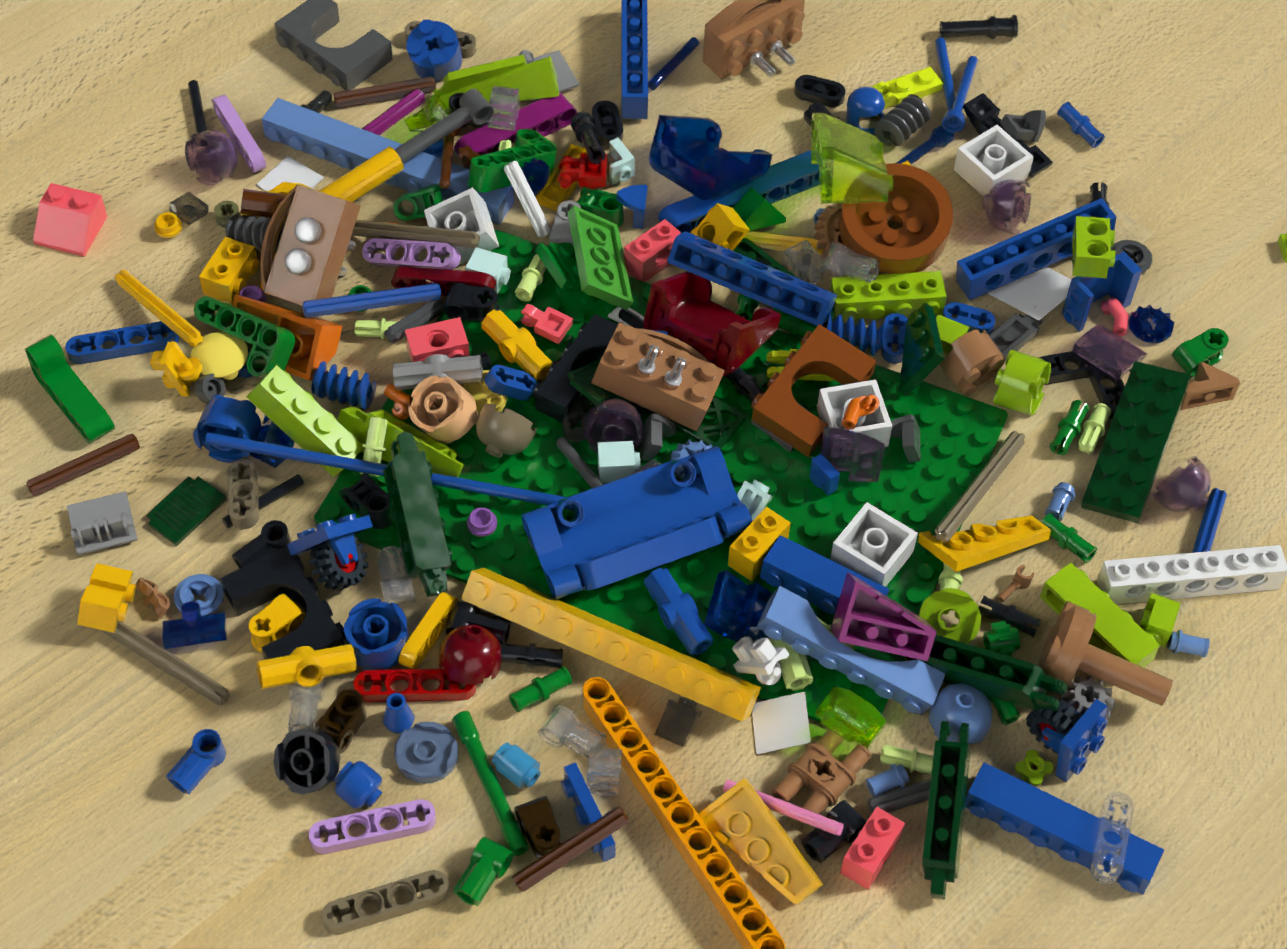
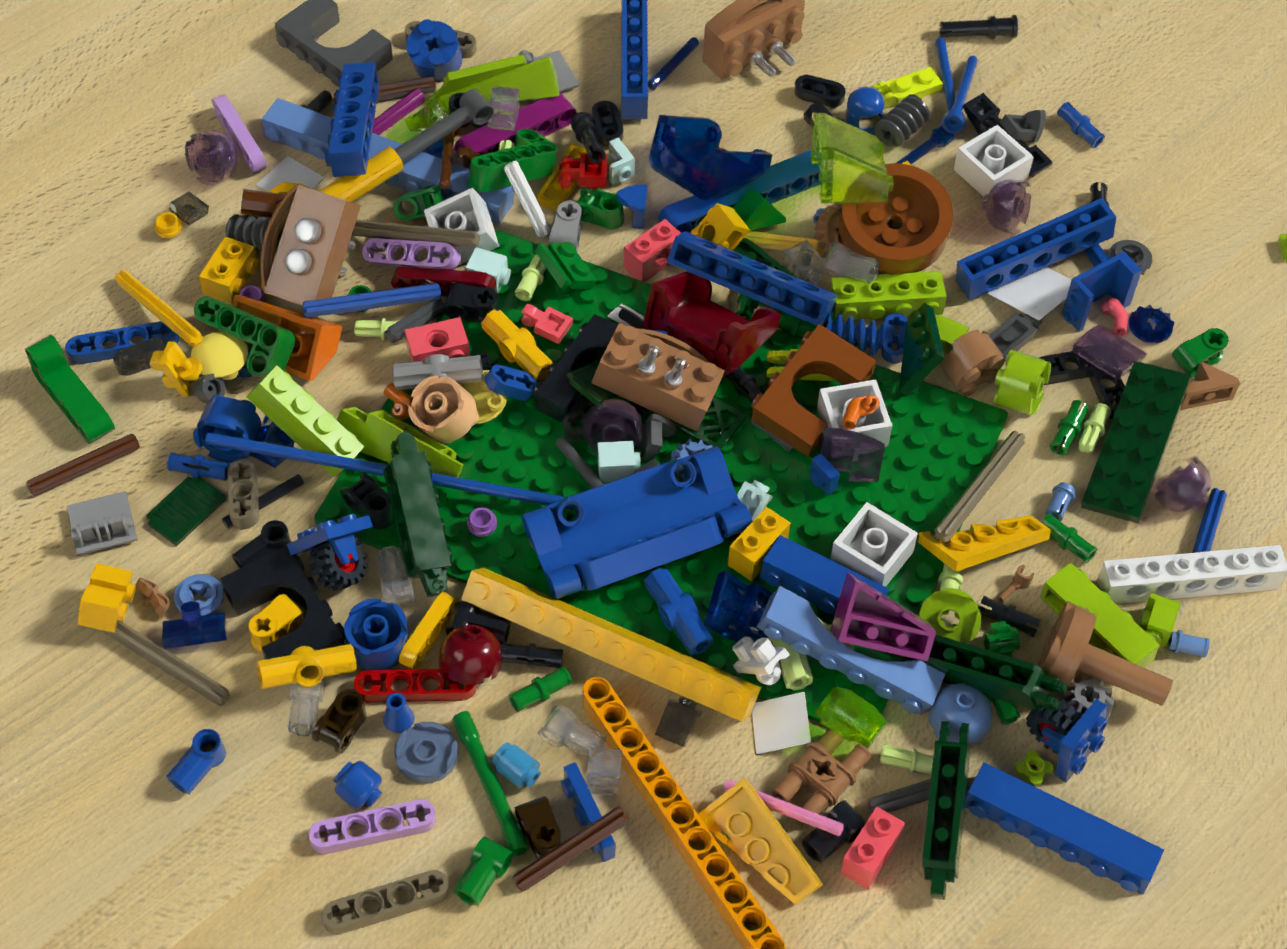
(69, 219): coral slope -> none
(137, 357): none -> clear smoke beam
(180, 464): none -> blue pin
(197, 107): black bar -> none
(224, 208): olive bush -> none
(307, 760): black cylinder -> none
(343, 387): blue piece -> none
(353, 120): none -> blue brick
(375, 441): yellowish green axle -> none
(503, 431): dark tan cylinder -> none
(539, 171): clear blue gear -> none
(599, 258): bright green plate -> none
(887, 780): medium blue pin -> none
(908, 430): dark grey tile -> none
(970, 316): blue beam -> none
(1092, 247): lime brick -> none
(1102, 847): clear beam -> none

